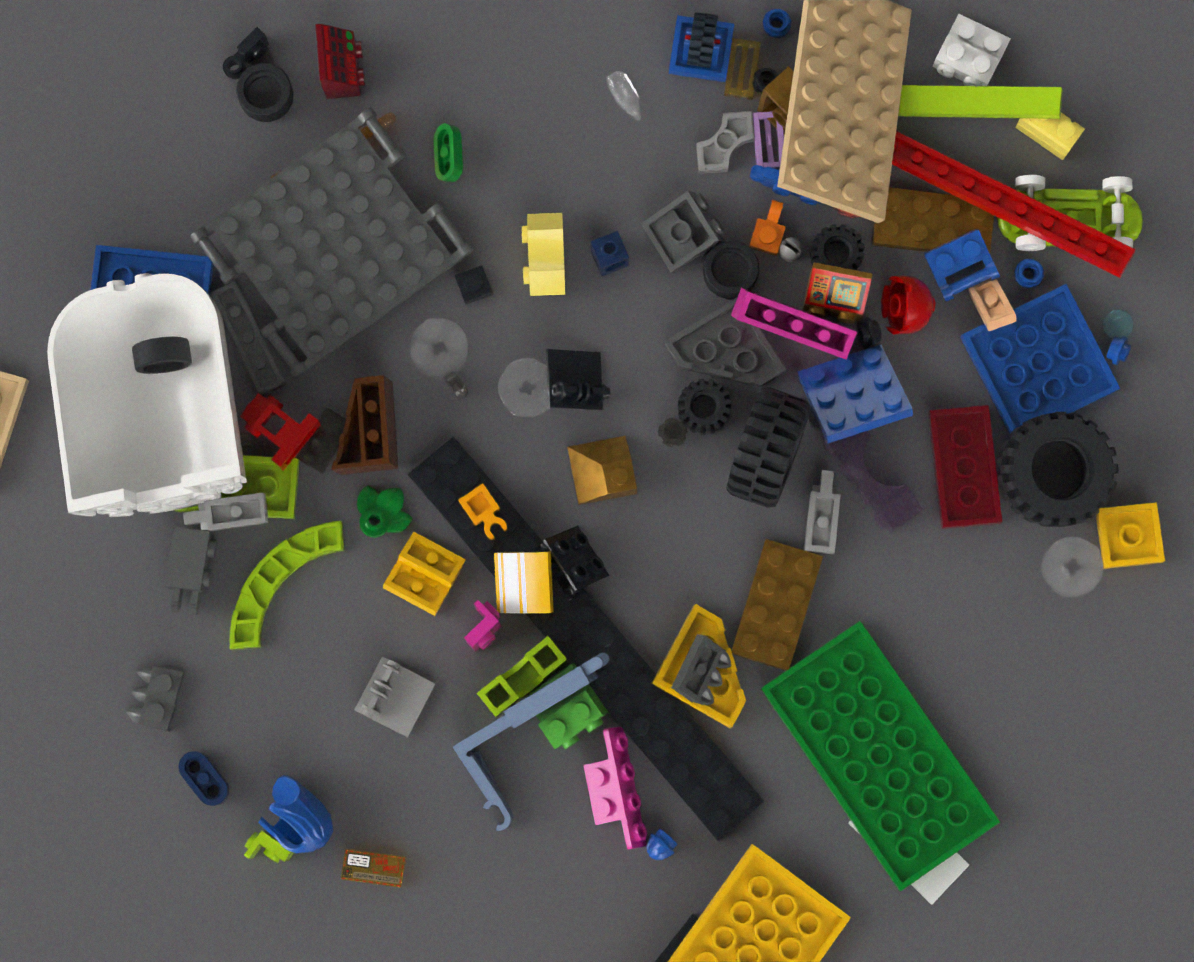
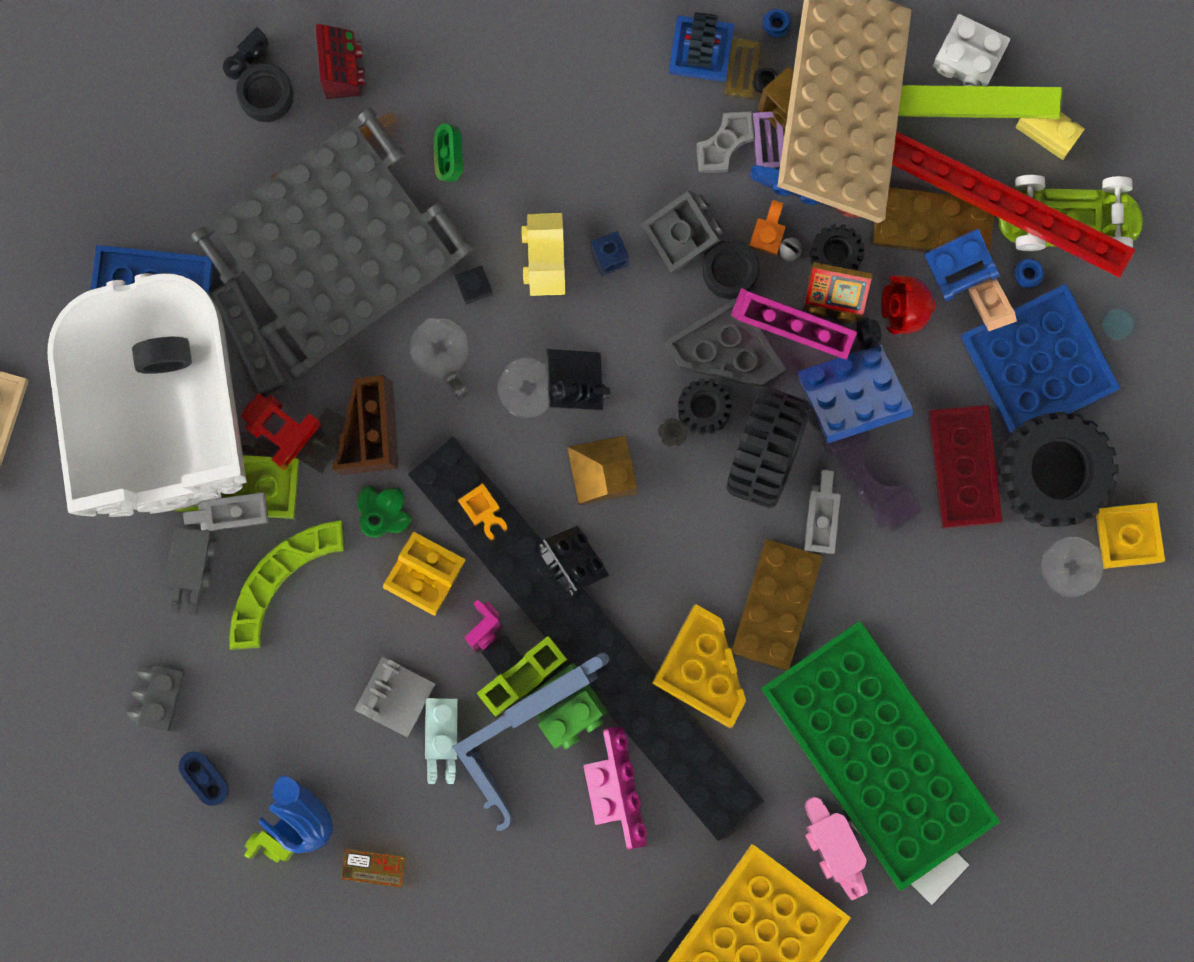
(440, 737): none -> light aqua hinge
(502, 655): none -> black plate
(523, 582): yellow slope -> none
(624, 93): clear piece -> none
(660, 845): blue plate -> none
(700, 670): dark grey plate -> none
(837, 847): none -> bright pink hinge
(1118, 350): blue plate -> none

